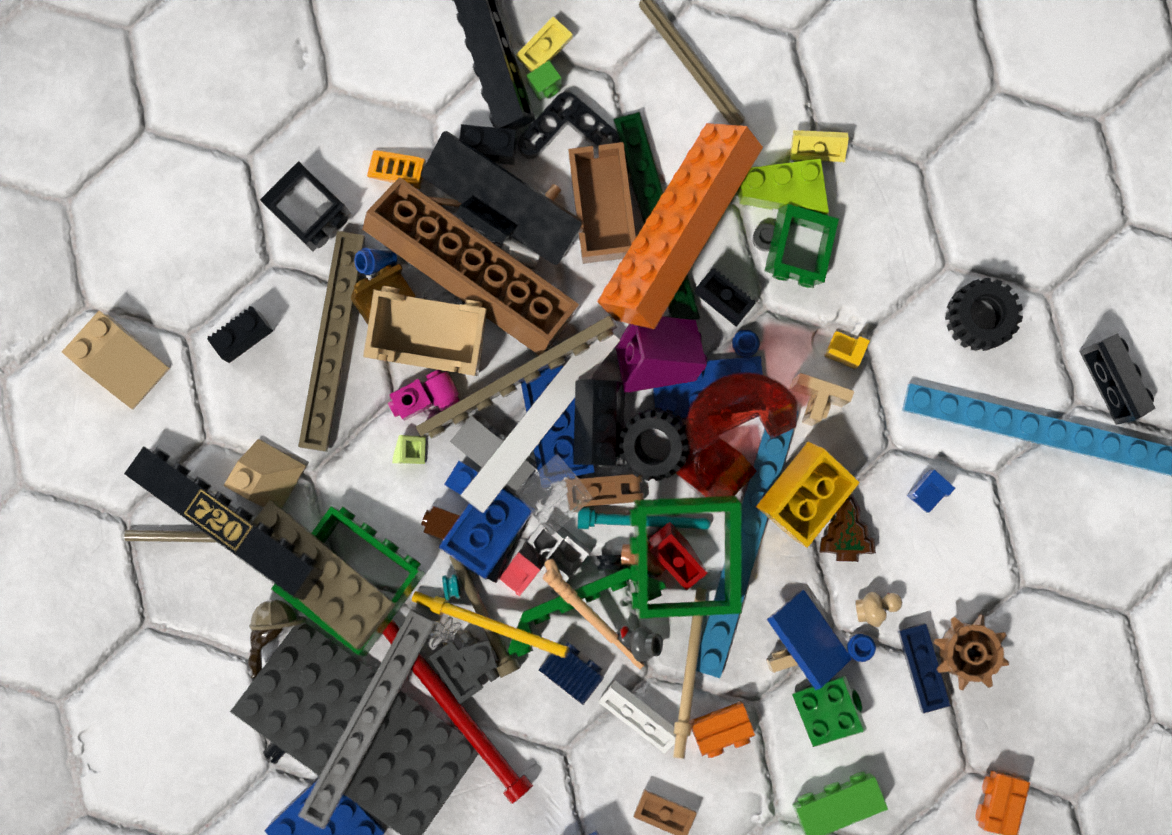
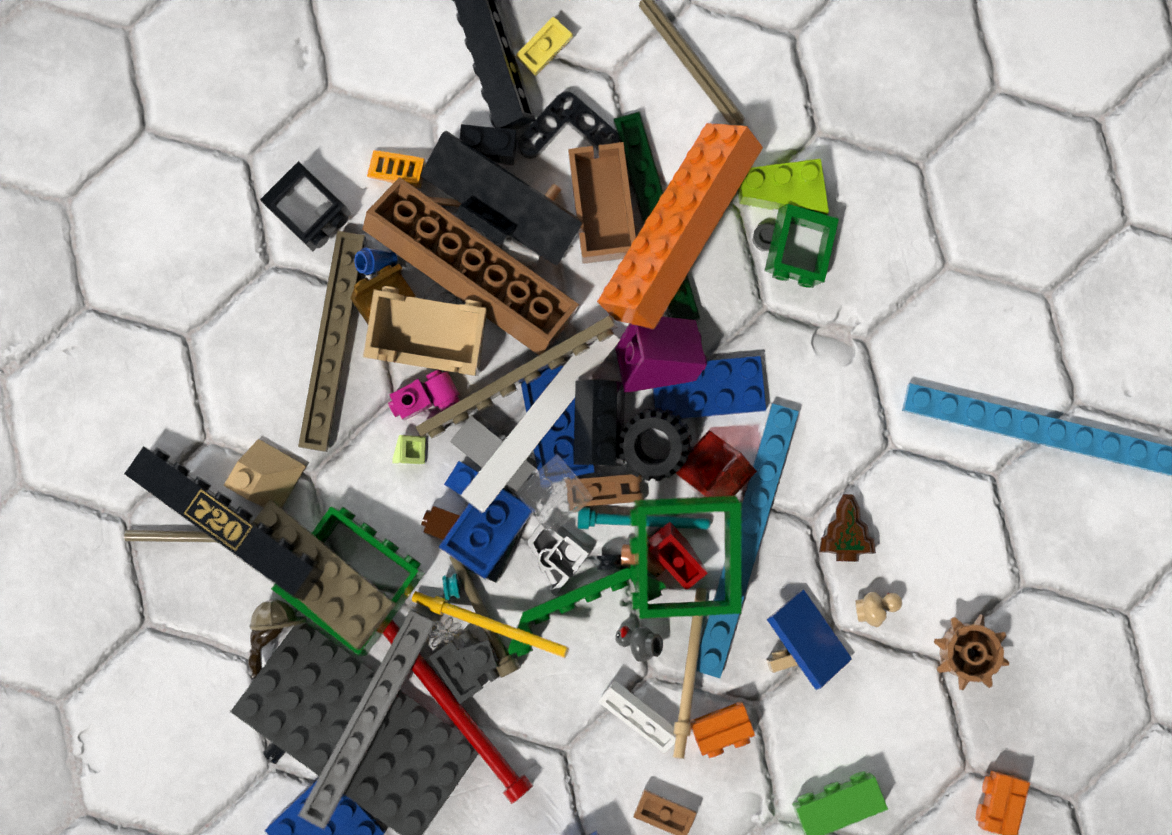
(115, 359): tan slope -> none
(240, 334): black brick -> none
(519, 574): coral panel -> none
(544, 81): bright green plate -> none
(556, 581): light nougat piece -> none
(573, 673): dark blue brick -> none
(724, 297): black brick -> none
(732, 403): clear red cylinder -> none
(745, 343): blue plate -> none
(808, 494): yellow brick -> none
(819, 145): light yellow plate -> none
(821, 396): tan bracket -> none
(830, 711): green plate -> none
(846, 349): yellow panel -> none
(861, 647): blue plate -> none
(923, 668): dark blue plate -> none
(930, 490): blue panel -> none
(1003, 304): black tyre -> none
(1118, 379): black slope -> none

